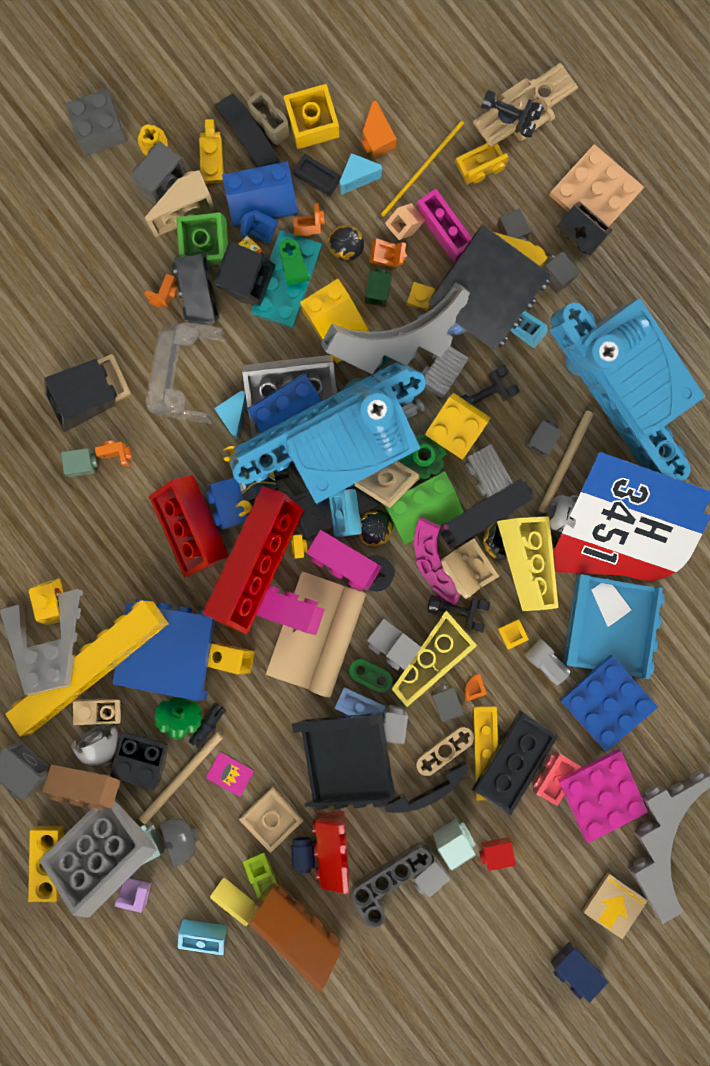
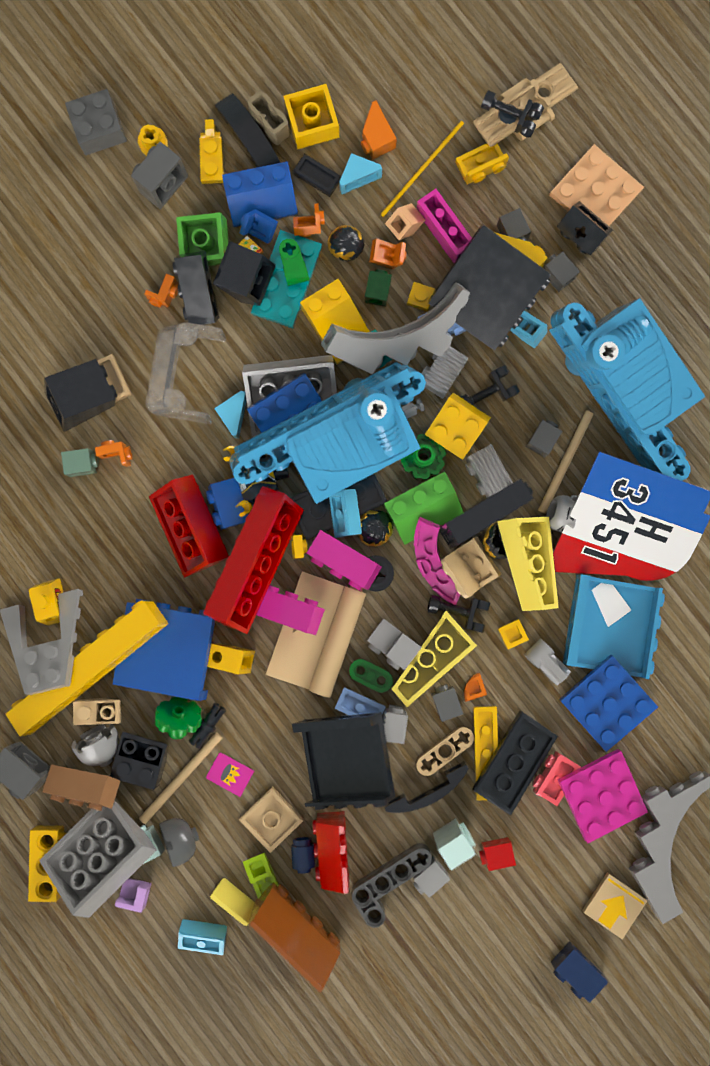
(184, 198): tan slope -> none
(388, 483): tan tile -> none

